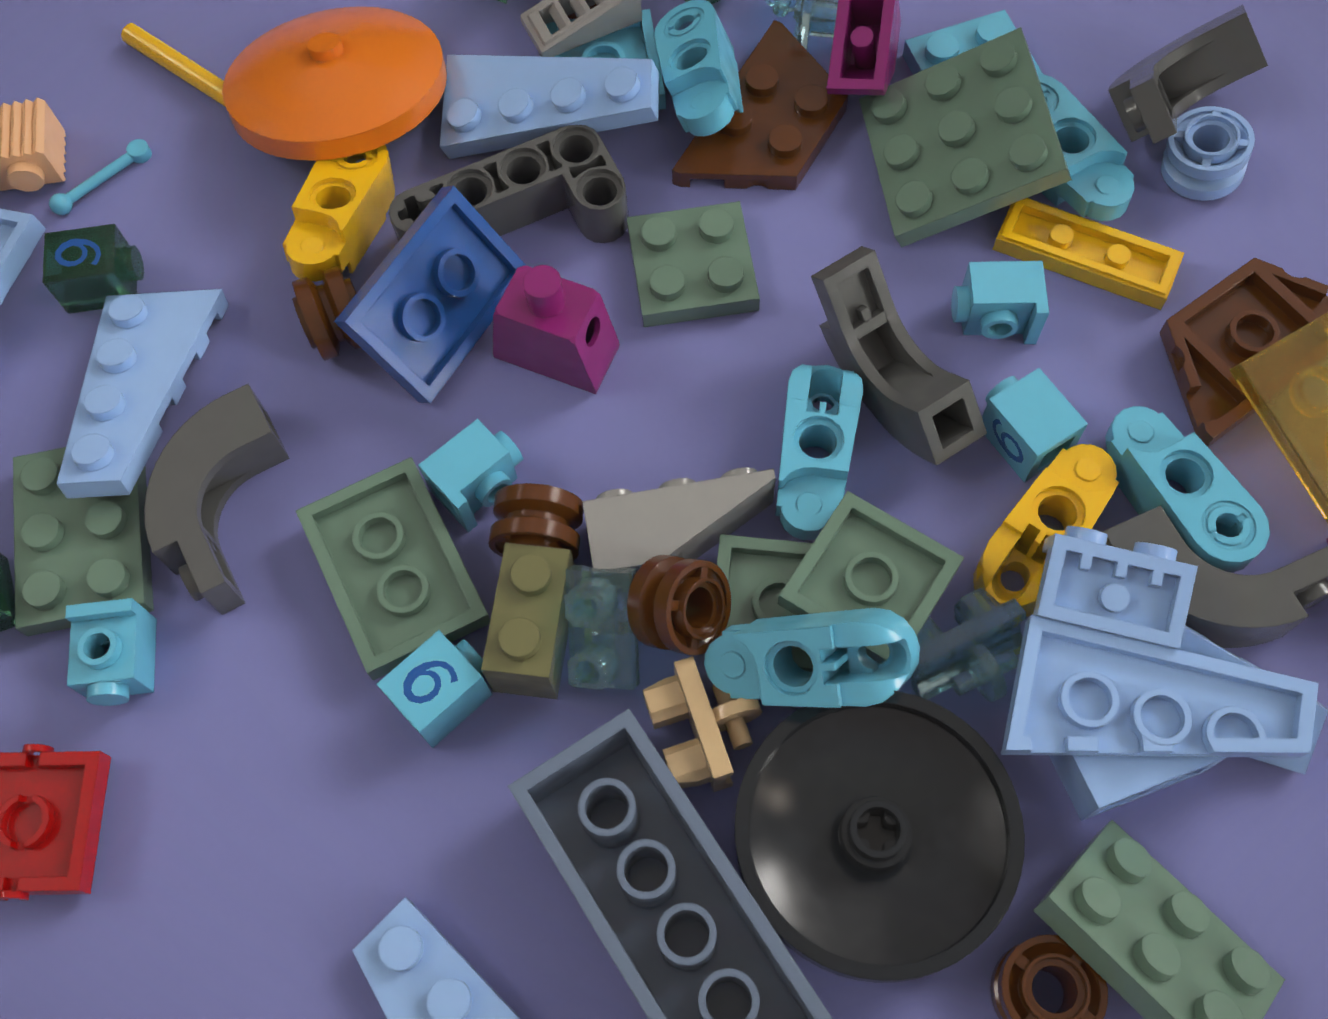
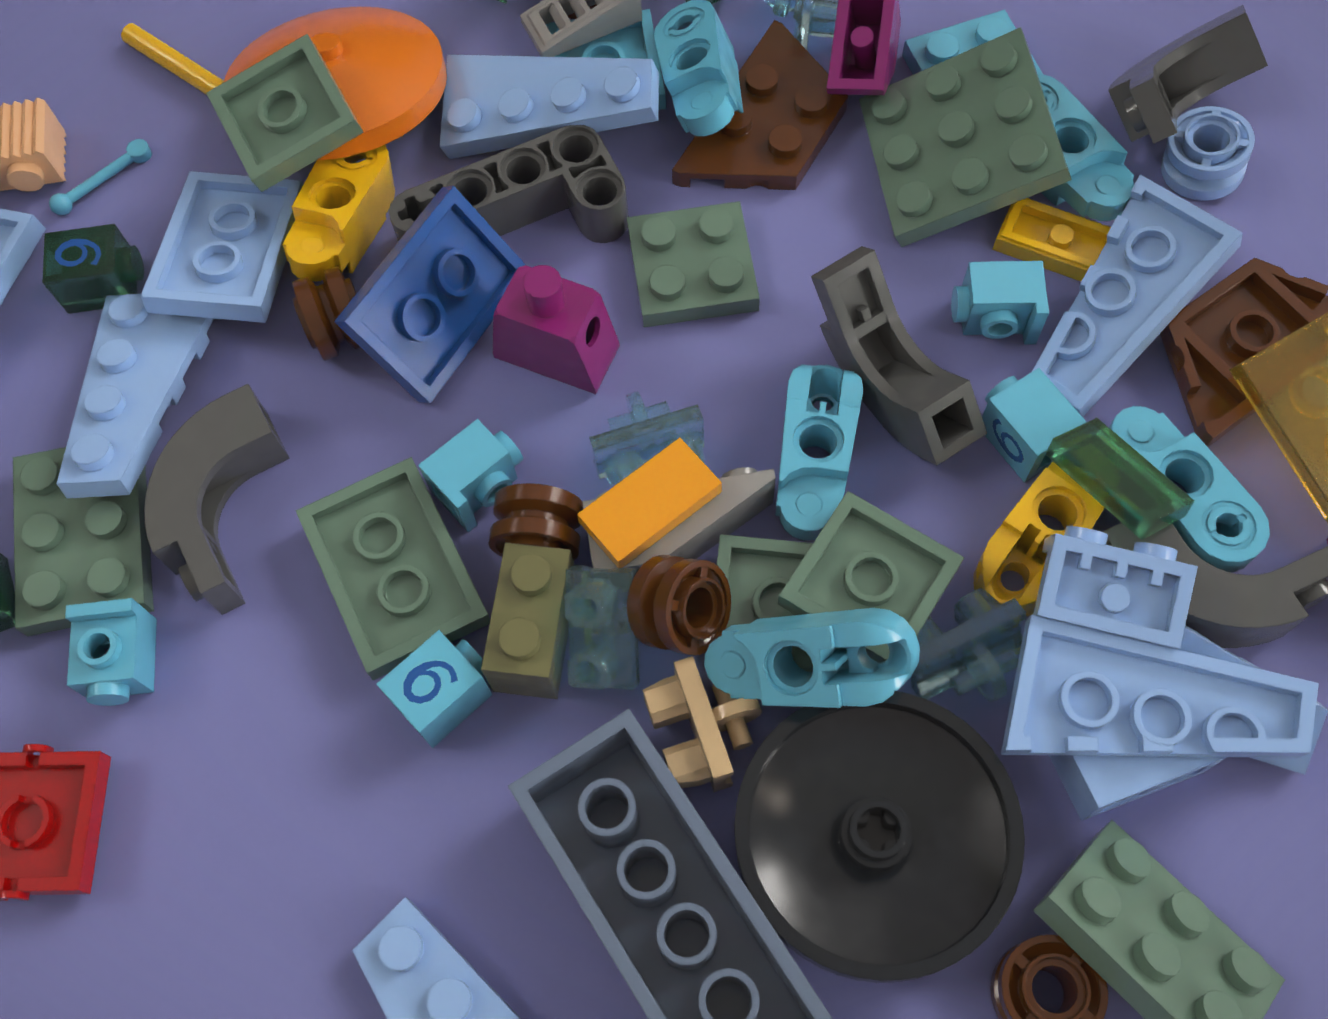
(222, 249): none -> light blue plate
(284, 113): none -> sand green plate
(642, 435): none -> clear light blue hips
(649, 503): none -> light orange tile
(1119, 478): none -> clear green tile
(1140, 282): none -> light blue wing

